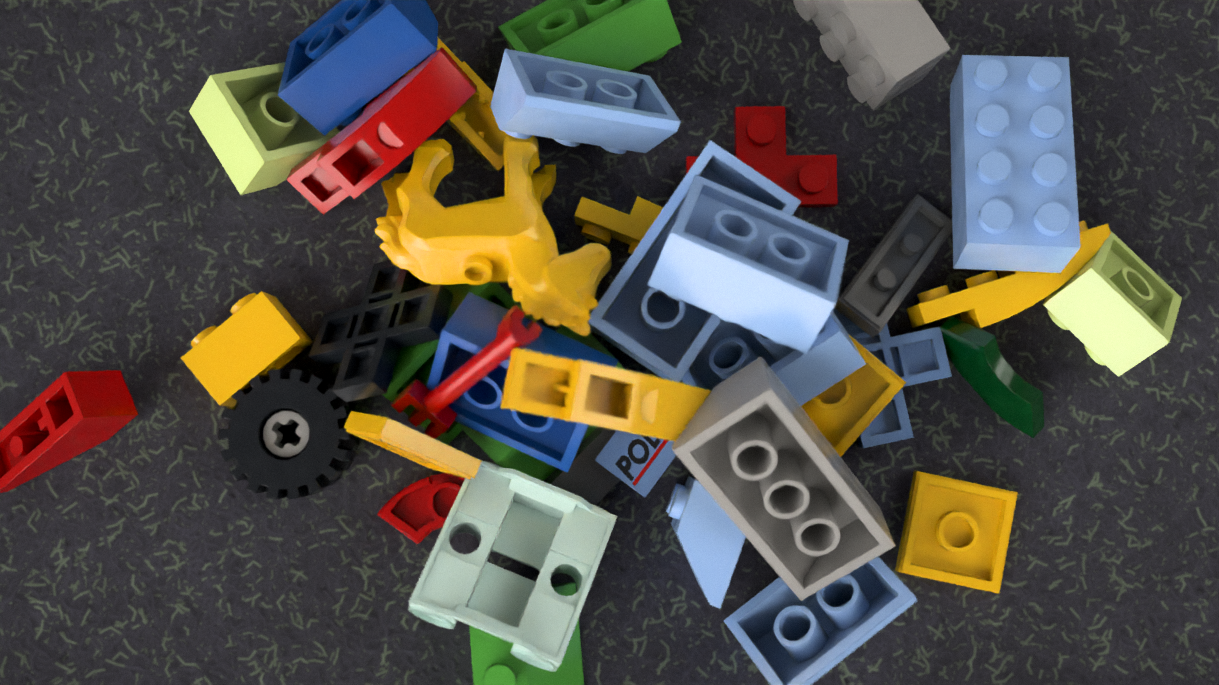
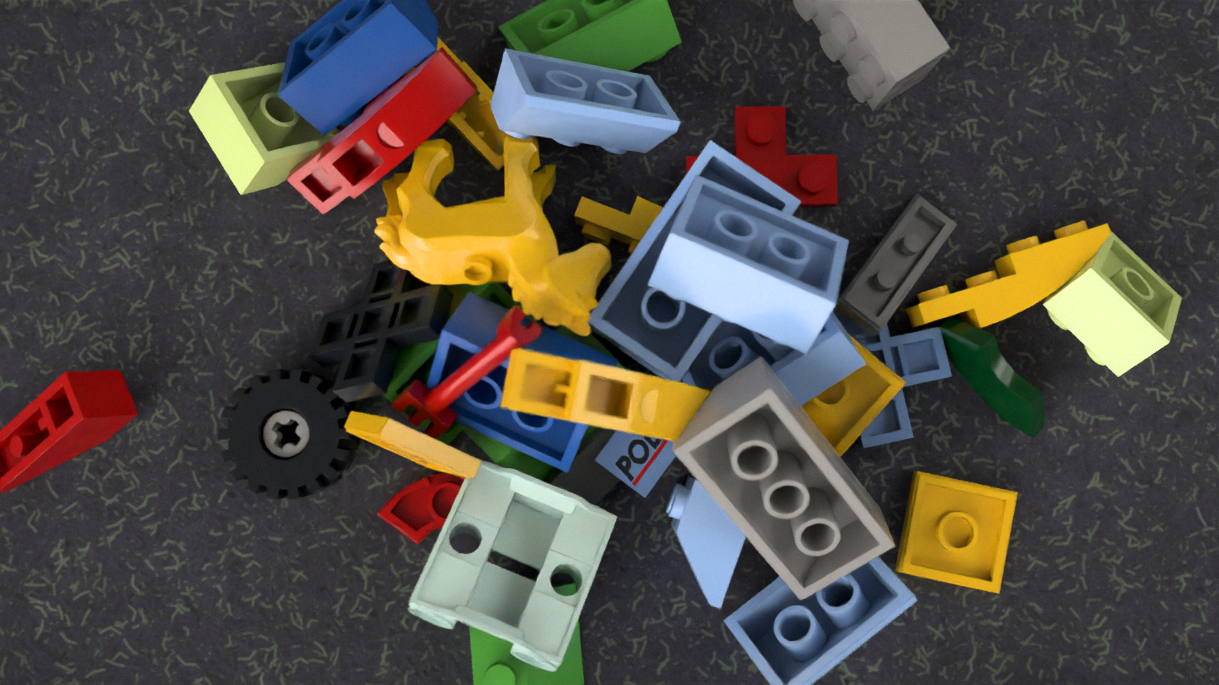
(247, 344): yellow brick -> none
(1013, 164): light blue brick -> none

